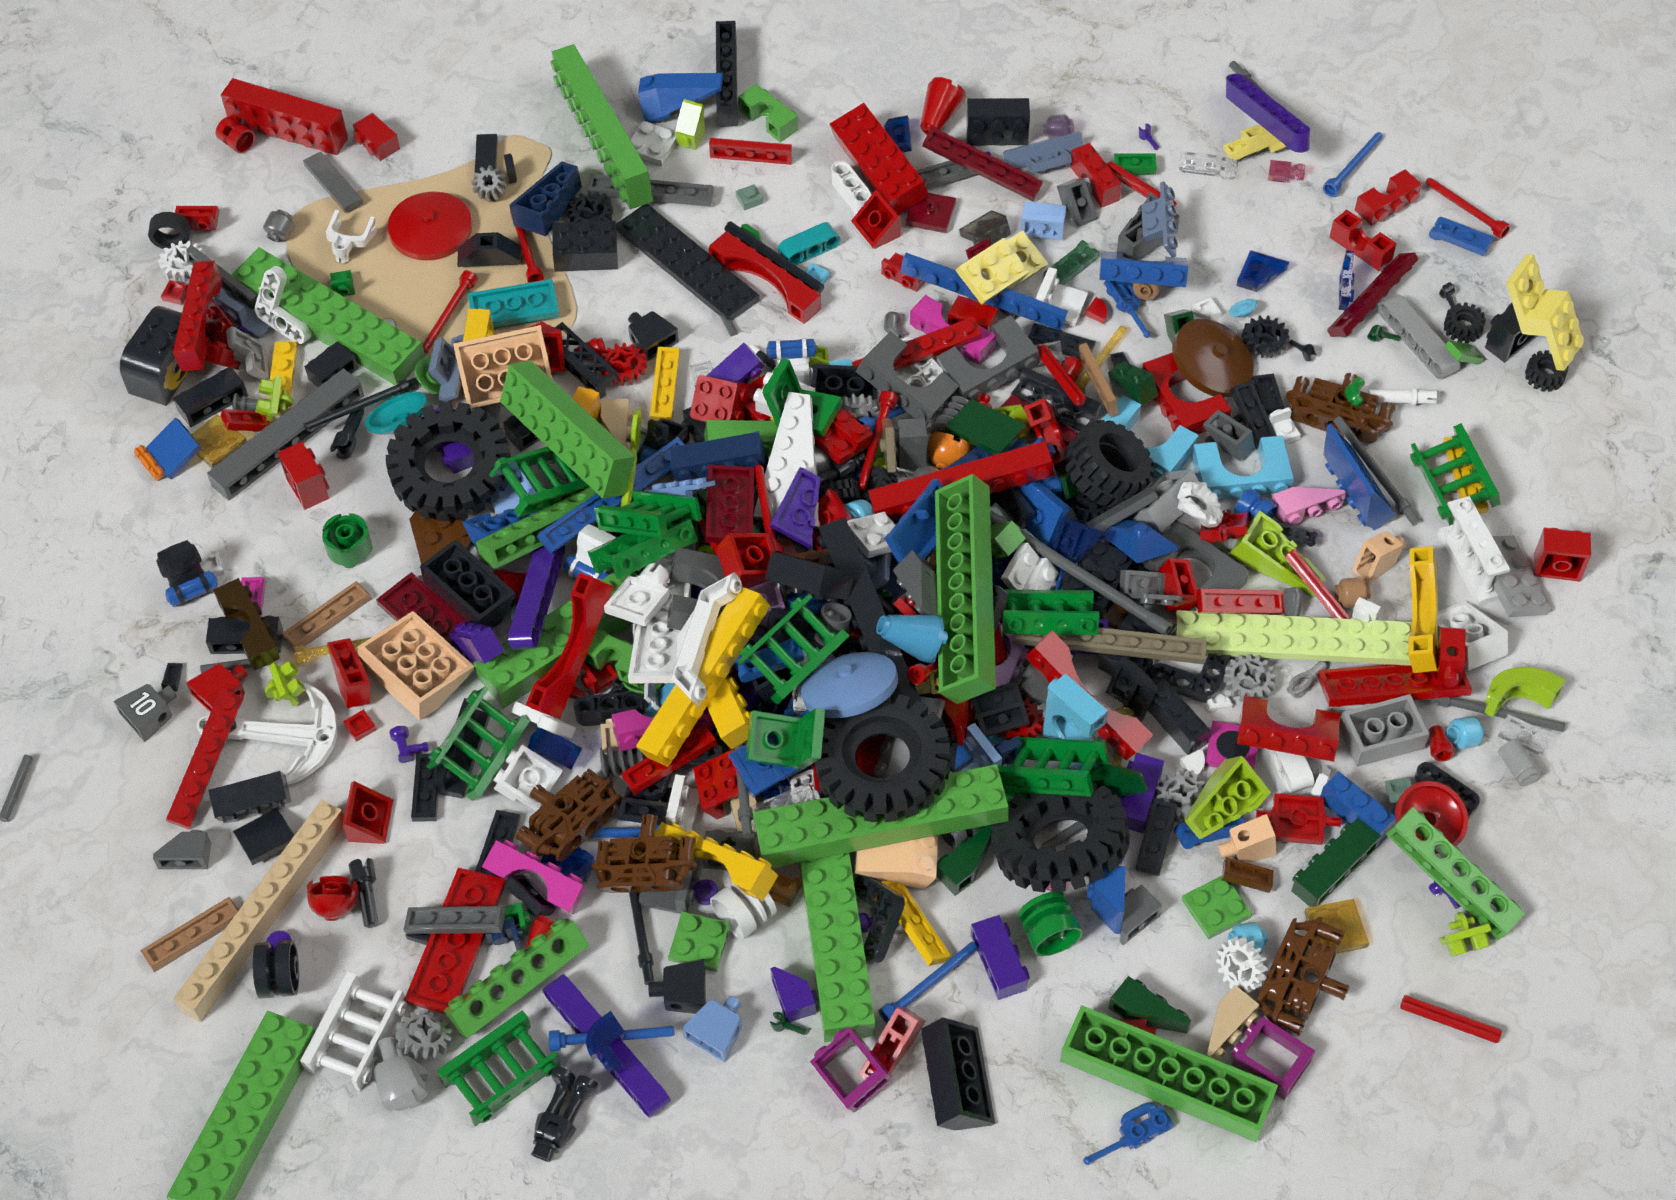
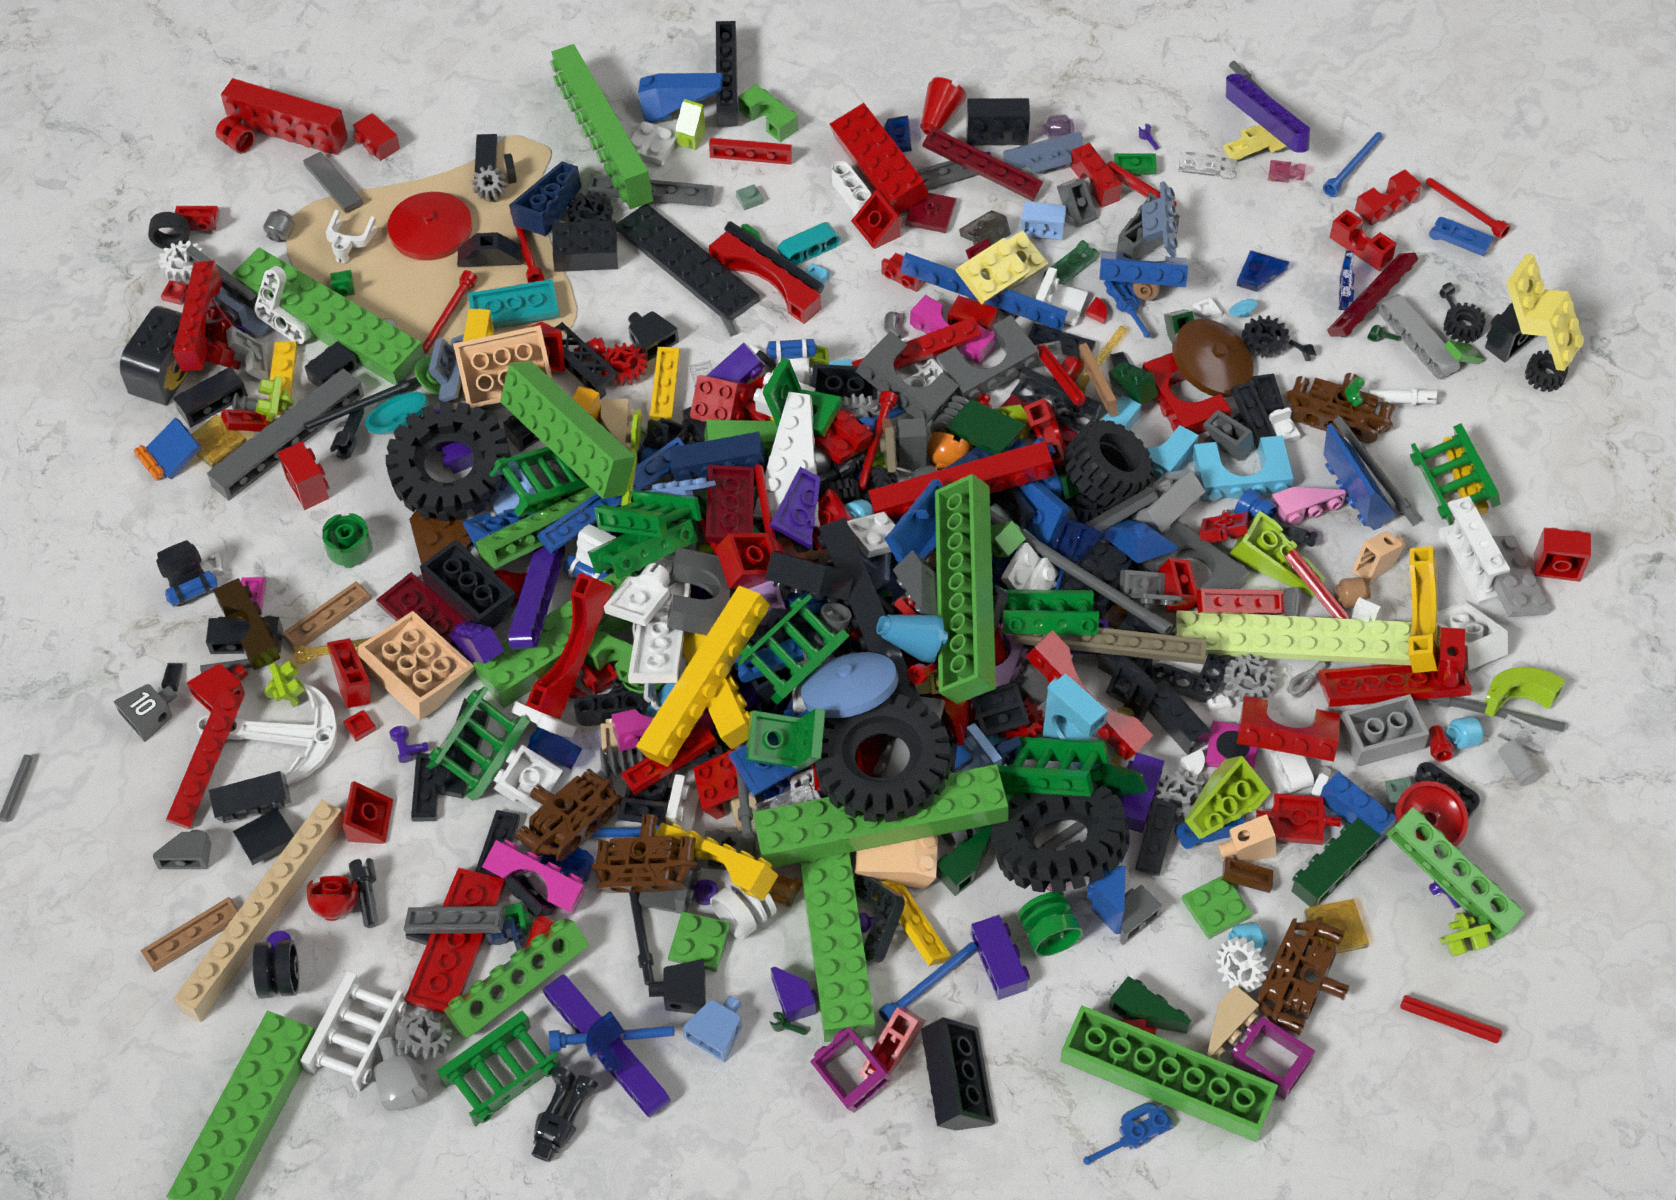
(695, 633): white helmet -> none
(1210, 514): white piece -> none

